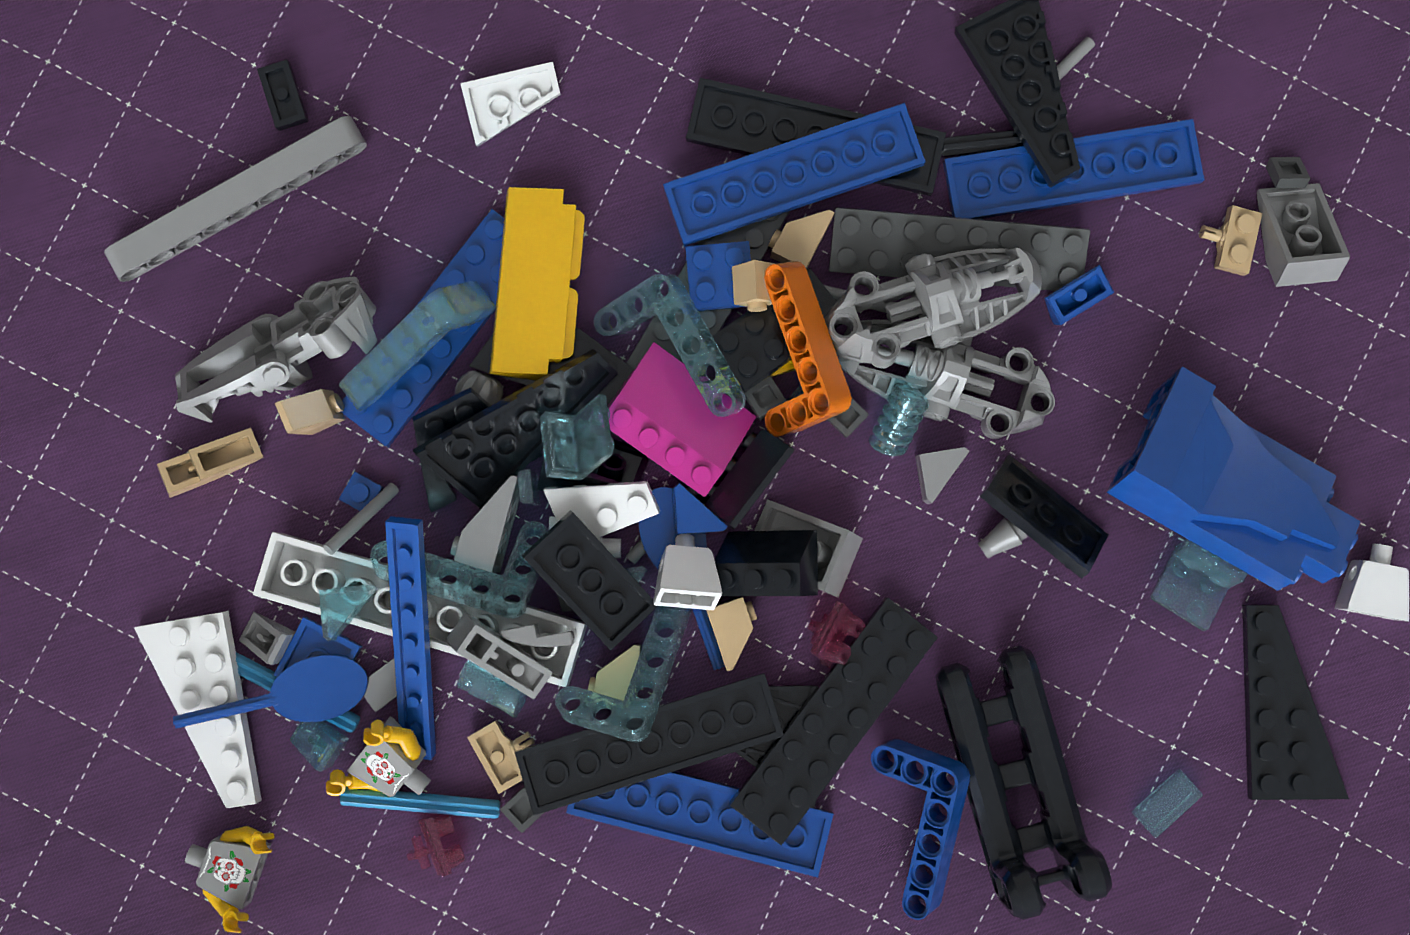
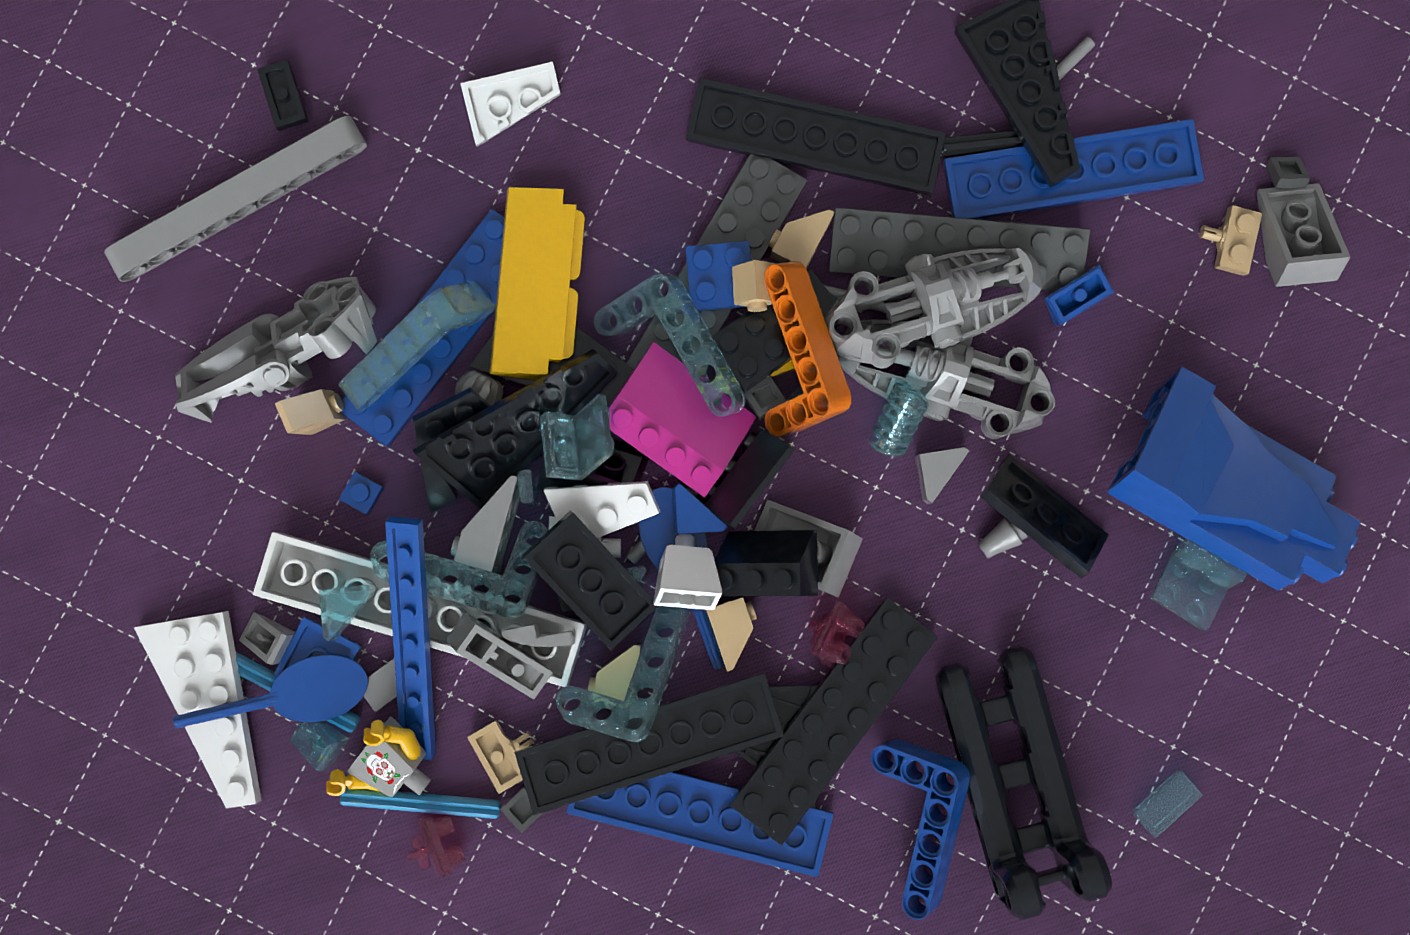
(209, 462): tan slope -> none
(231, 871): torso -> none
(360, 519): light grey bar -> none
(491, 689): clear light blue plant -> none
(794, 174): blue plate -> none
(849, 420): dark grey plate -> none
(1283, 729): black wing -> none
(1376, 587): white torso -> none

